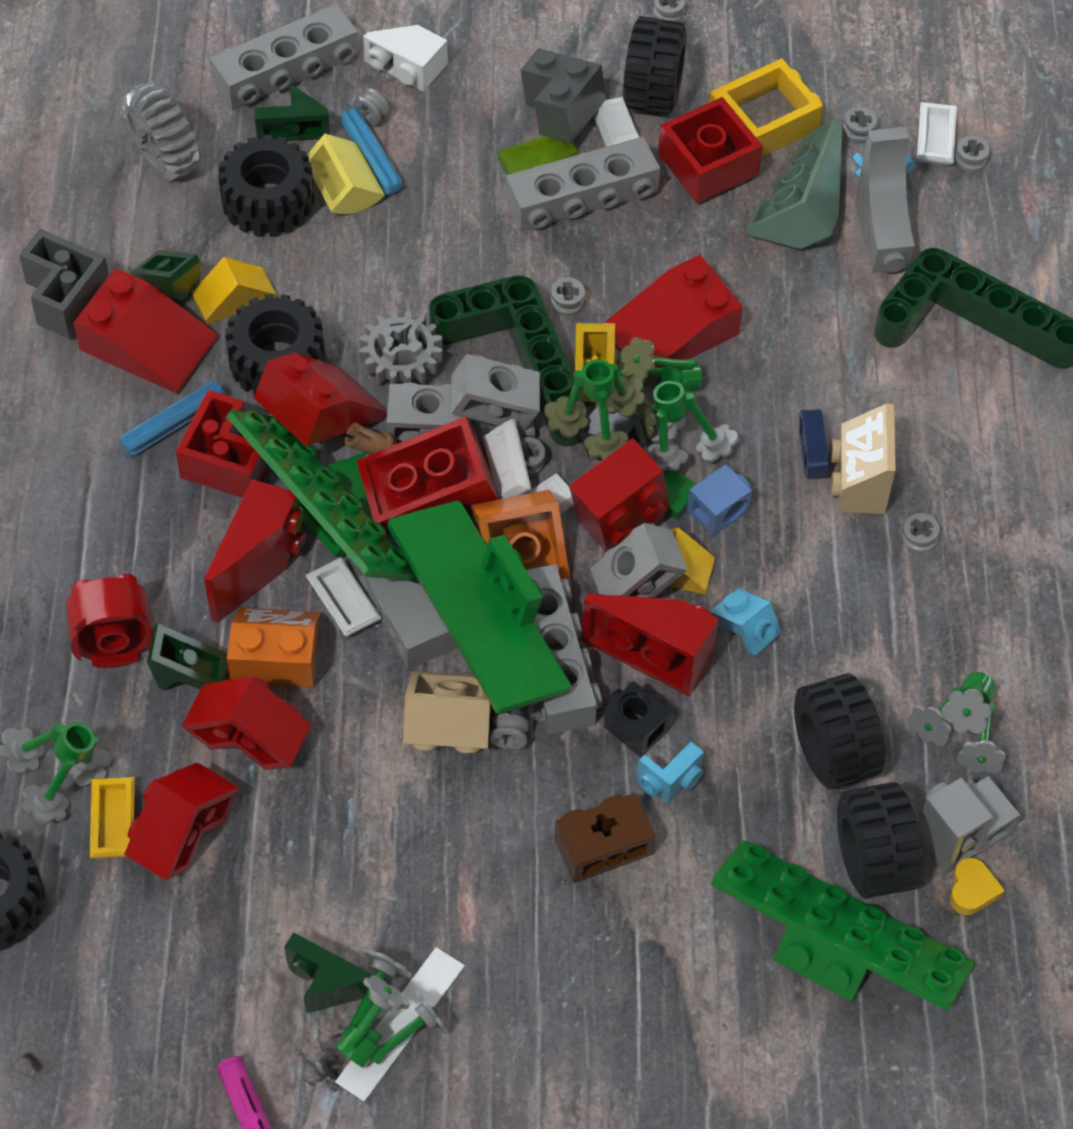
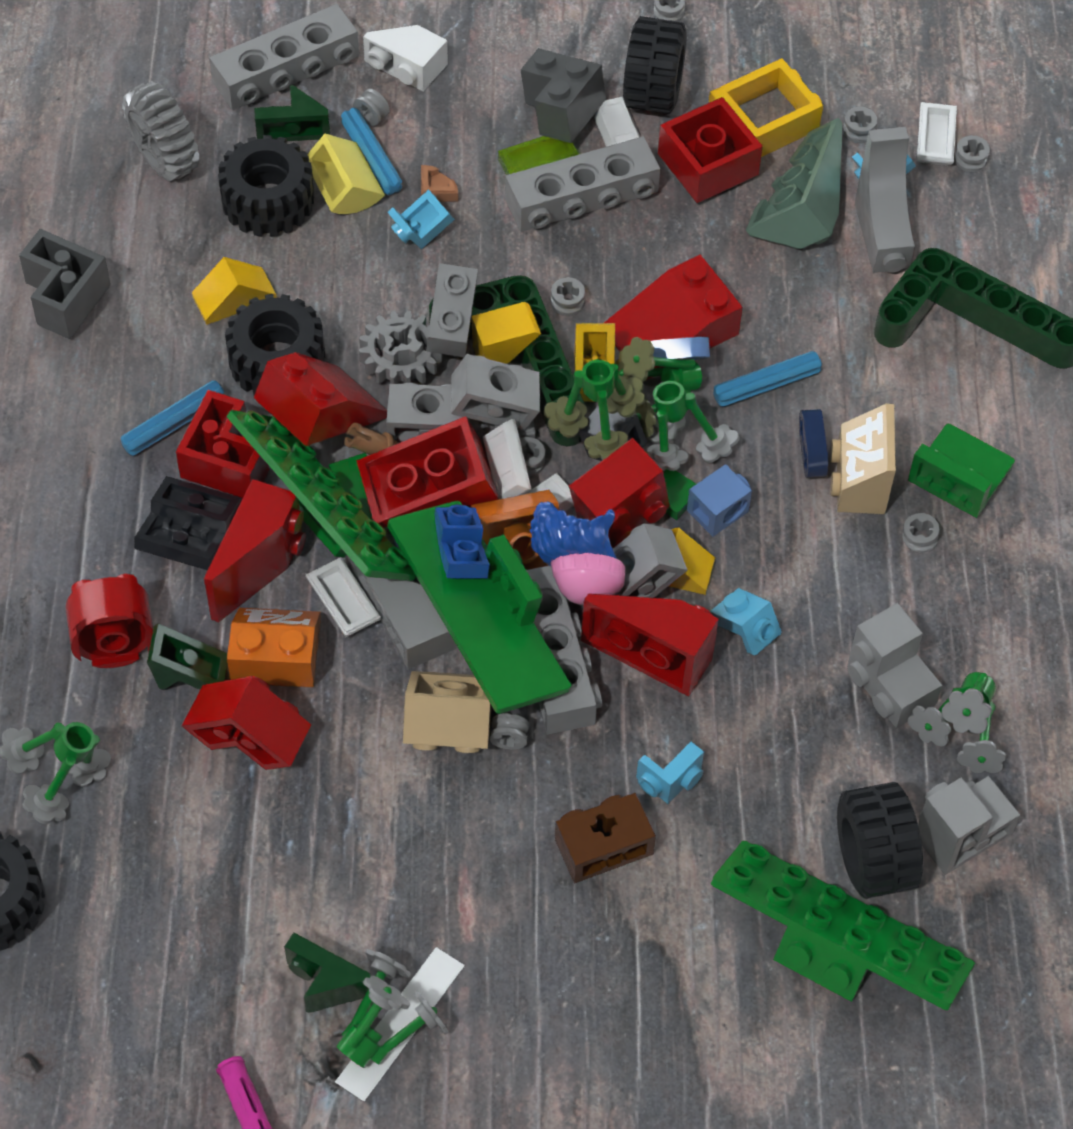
(111, 816): yellow tile -> none
(143, 332): red slope -> none
(172, 272): dark green slope -> none
(176, 816): red brick -> none
(186, 522): none -> black slope
(421, 220): none -> medium azure bracket
(438, 183): none -> nougat tile
(451, 310): none -> light grey brick
(460, 542): none -> blue slope
(504, 332): none -> yellow slope
(577, 552): none -> hair
(636, 734): black brick -> none
(682, 348): none -> beam
(767, 378): none -> dark azure axle
(839, 731): black tyre -> none
(888, 665): none -> light grey brick
(960, 469): none -> green bracket
(973, 887): yellow tile -> none

